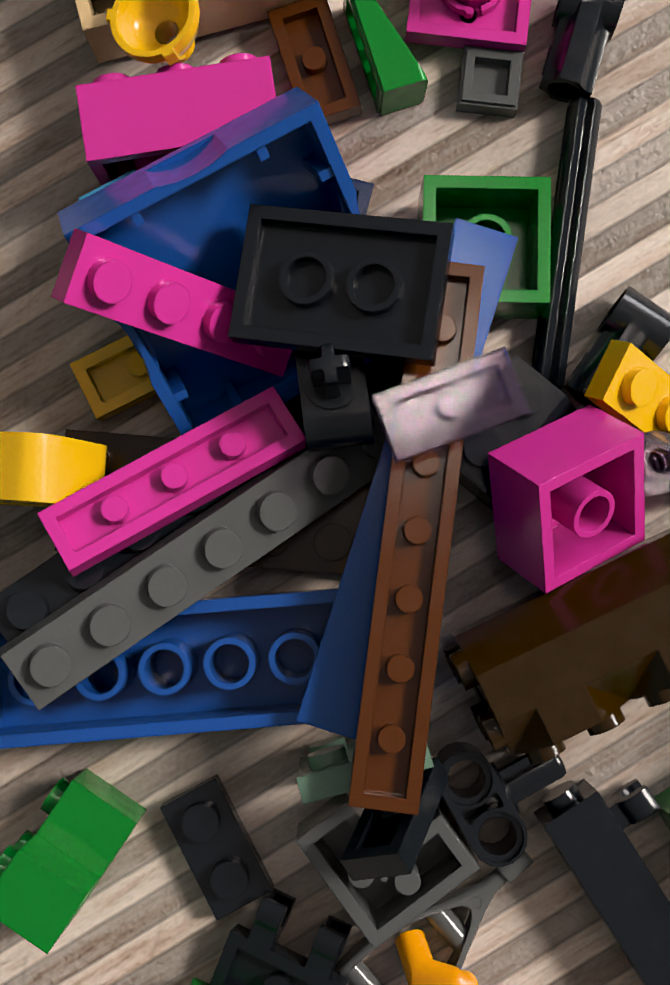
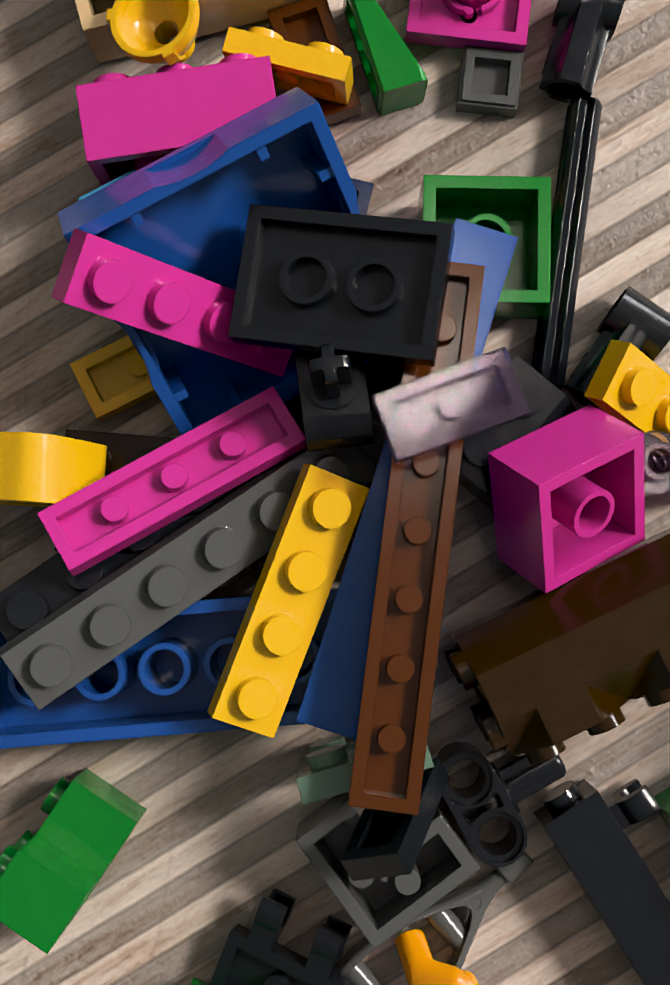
(217, 847): black plate -> none
(288, 601): none -> yellow plate
(314, 68): none -> yellow plate

